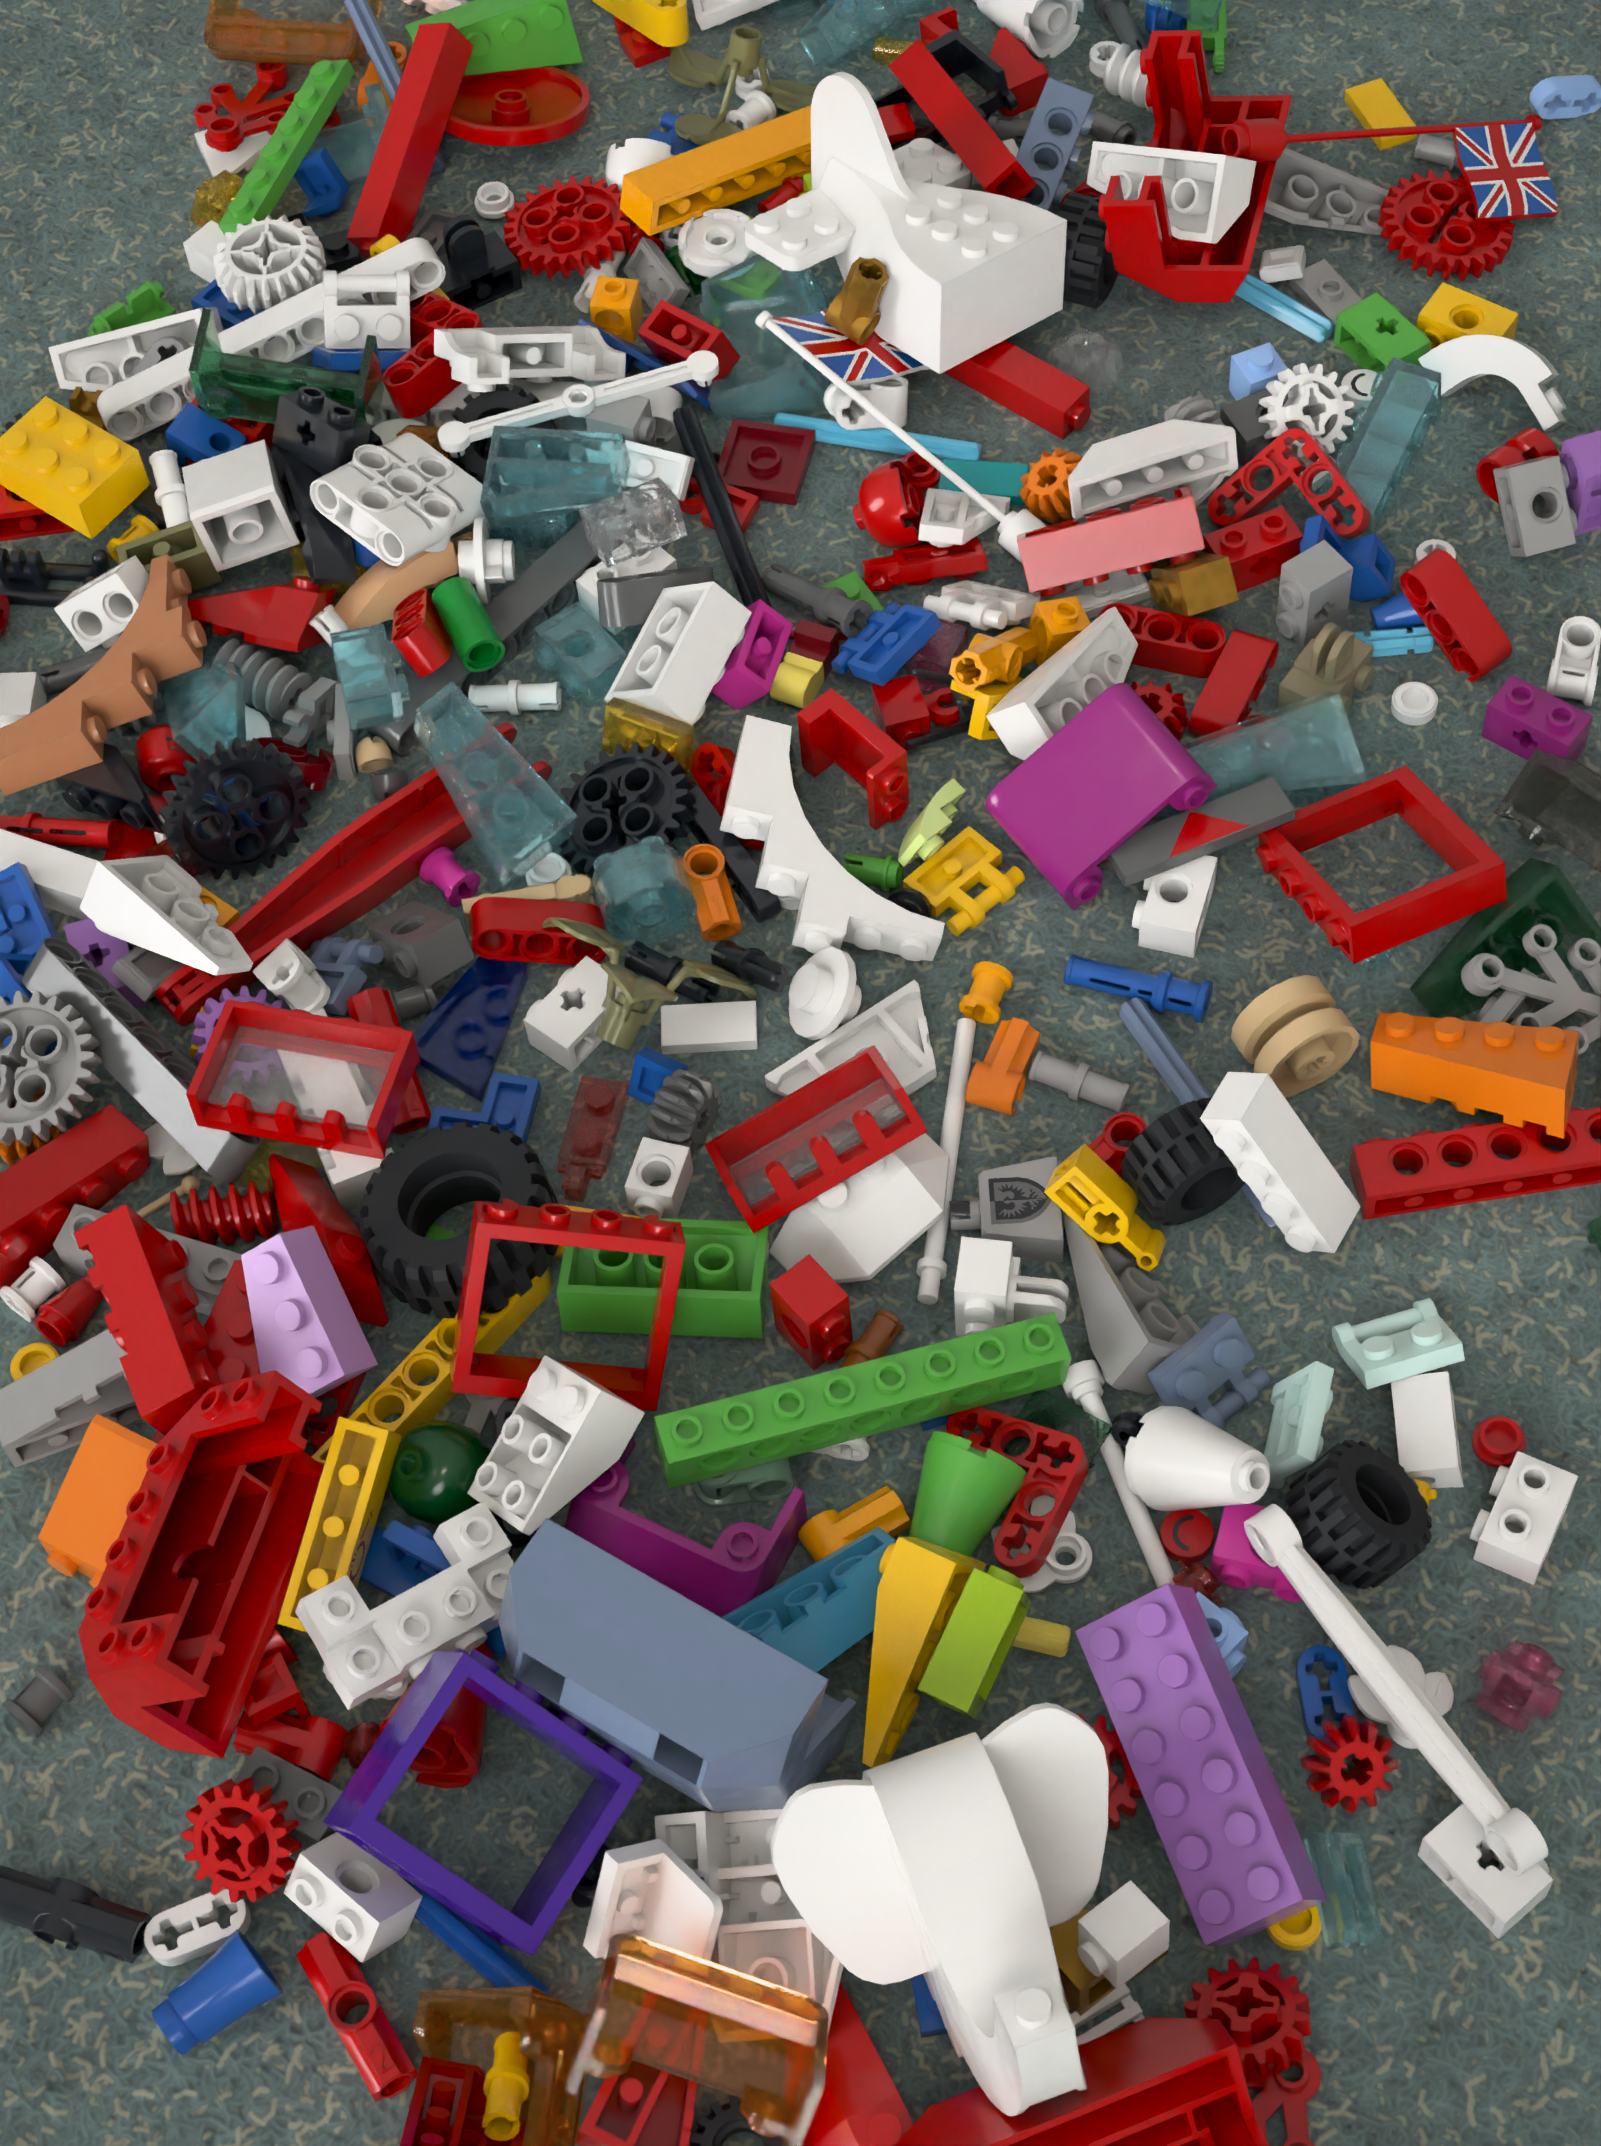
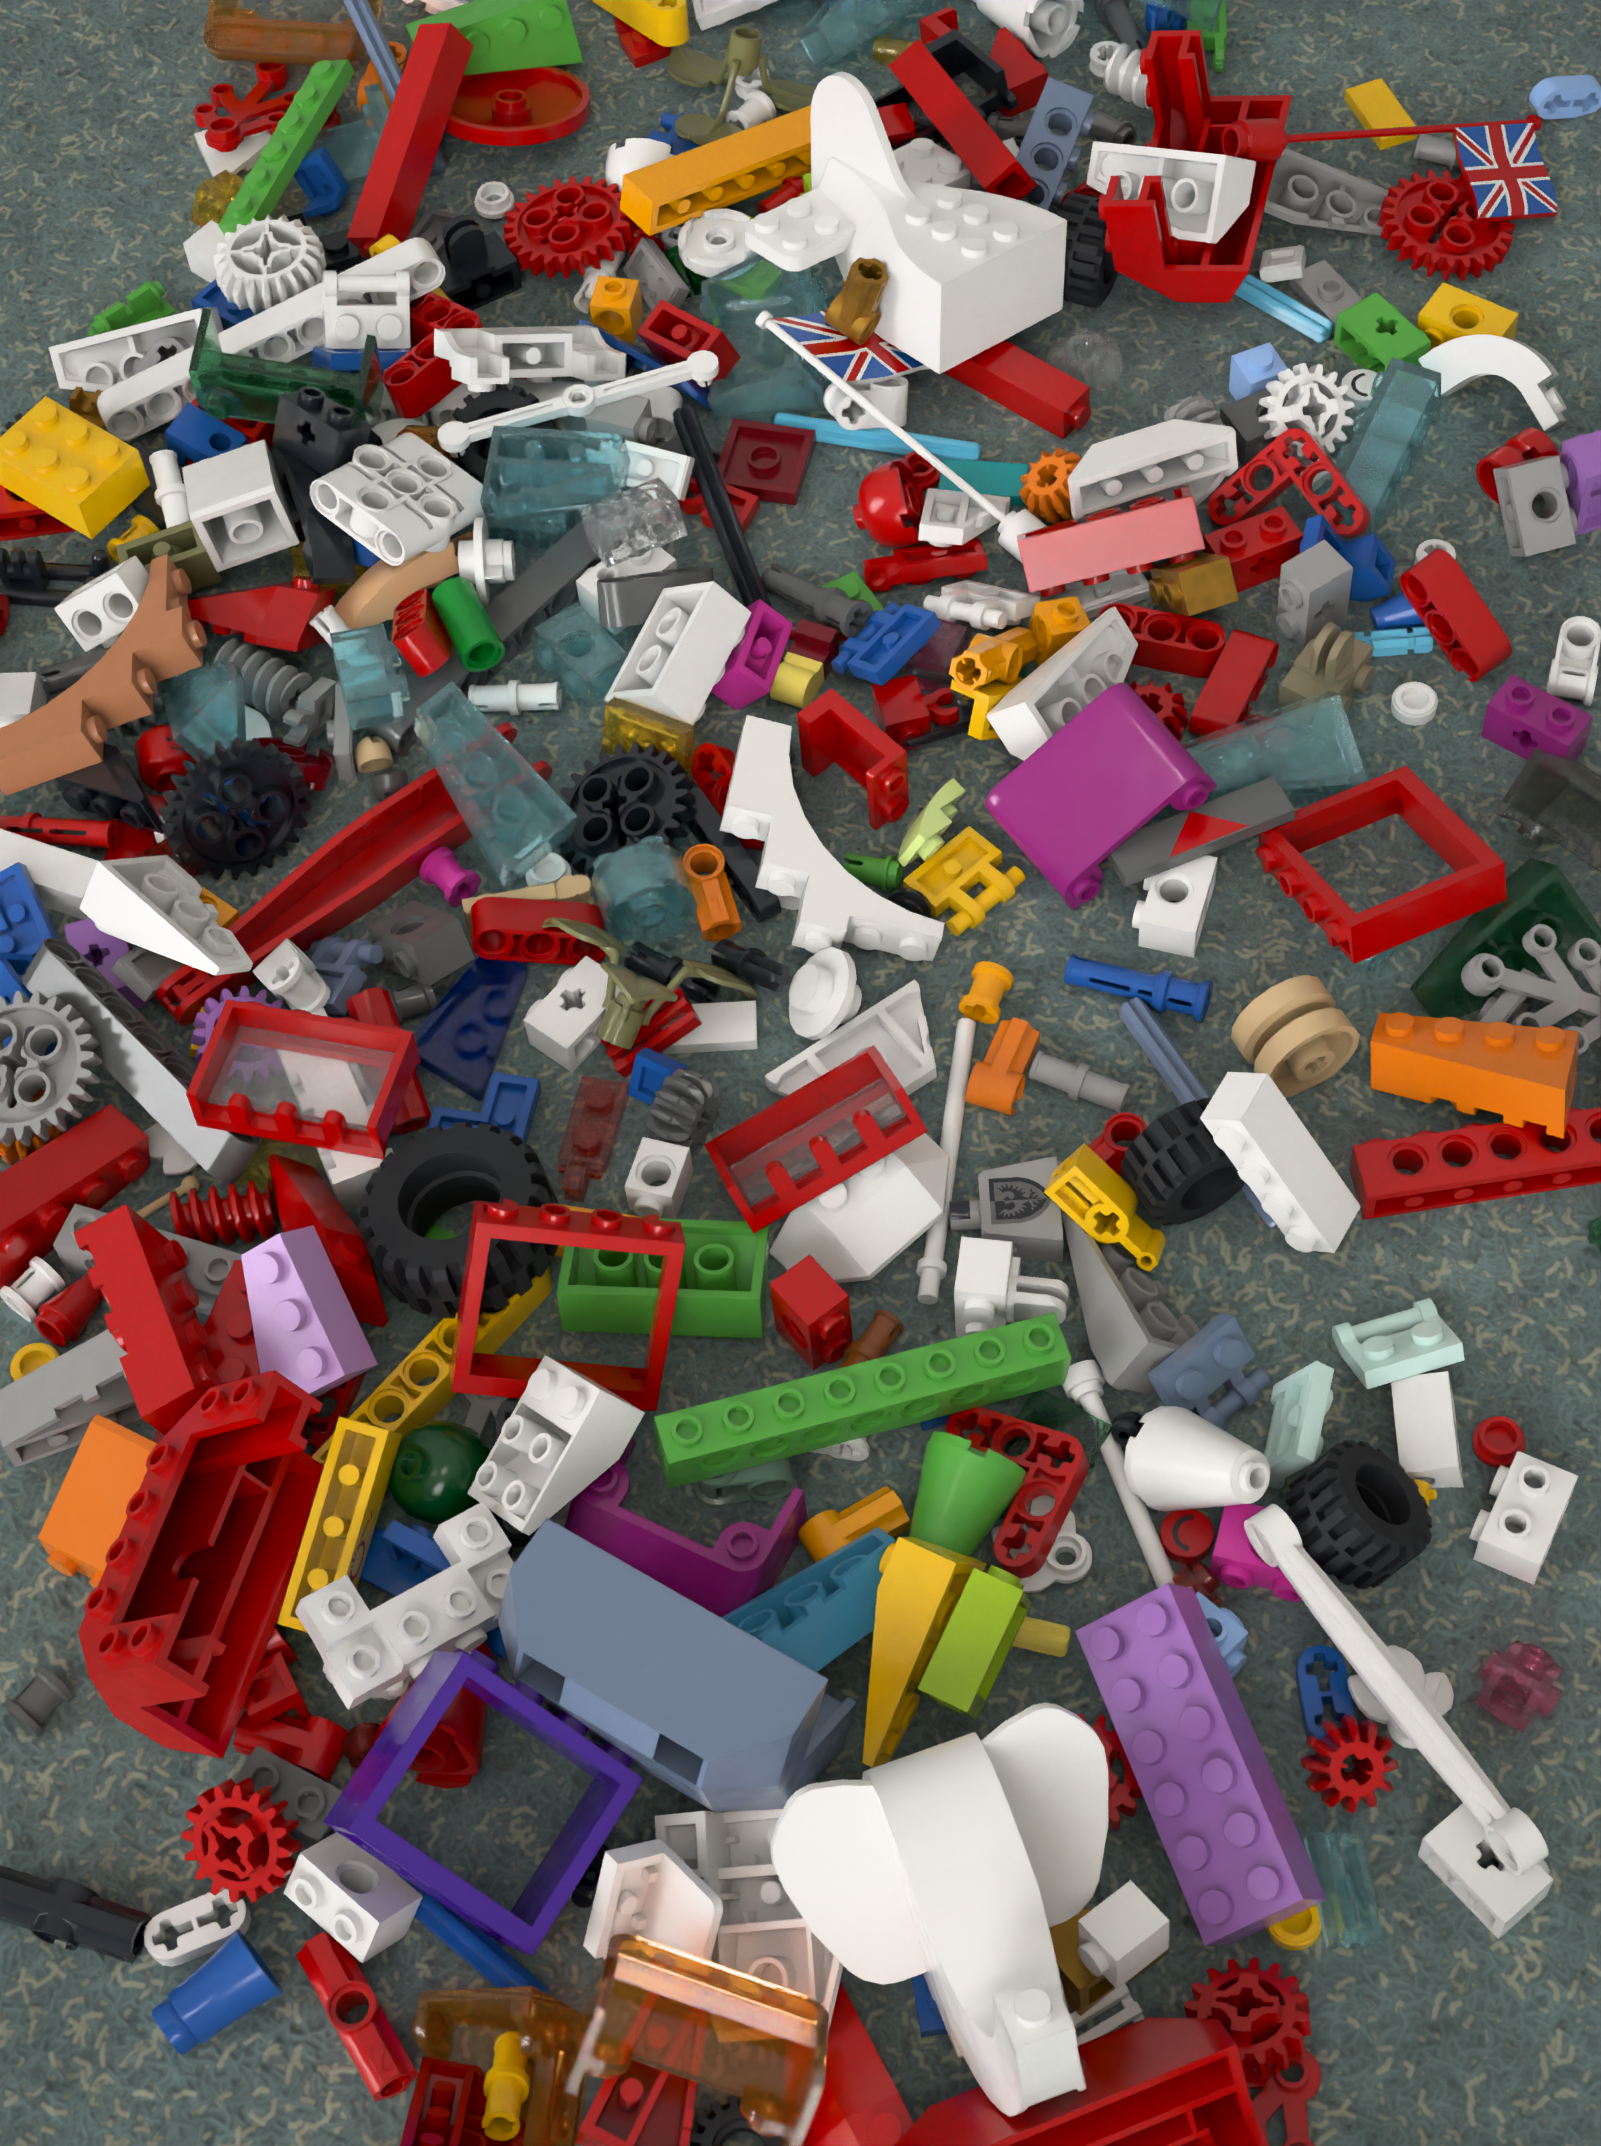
(657, 1038): none -> red tile

